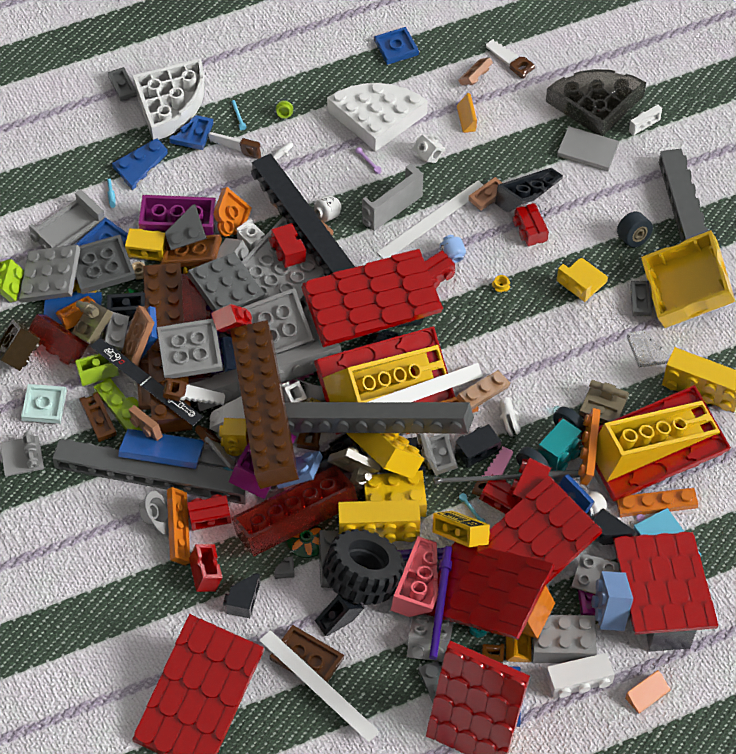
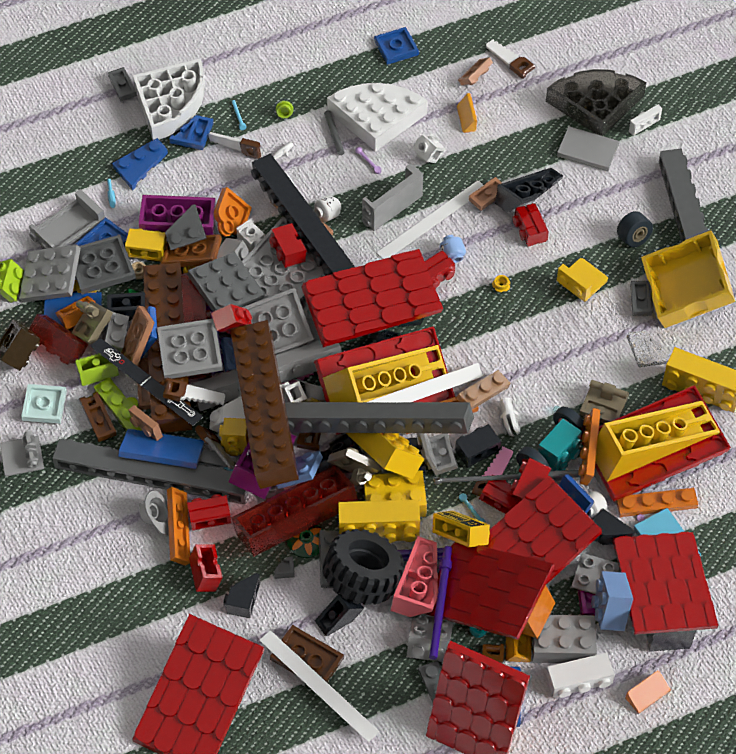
(334, 133): none -> dark grey bar

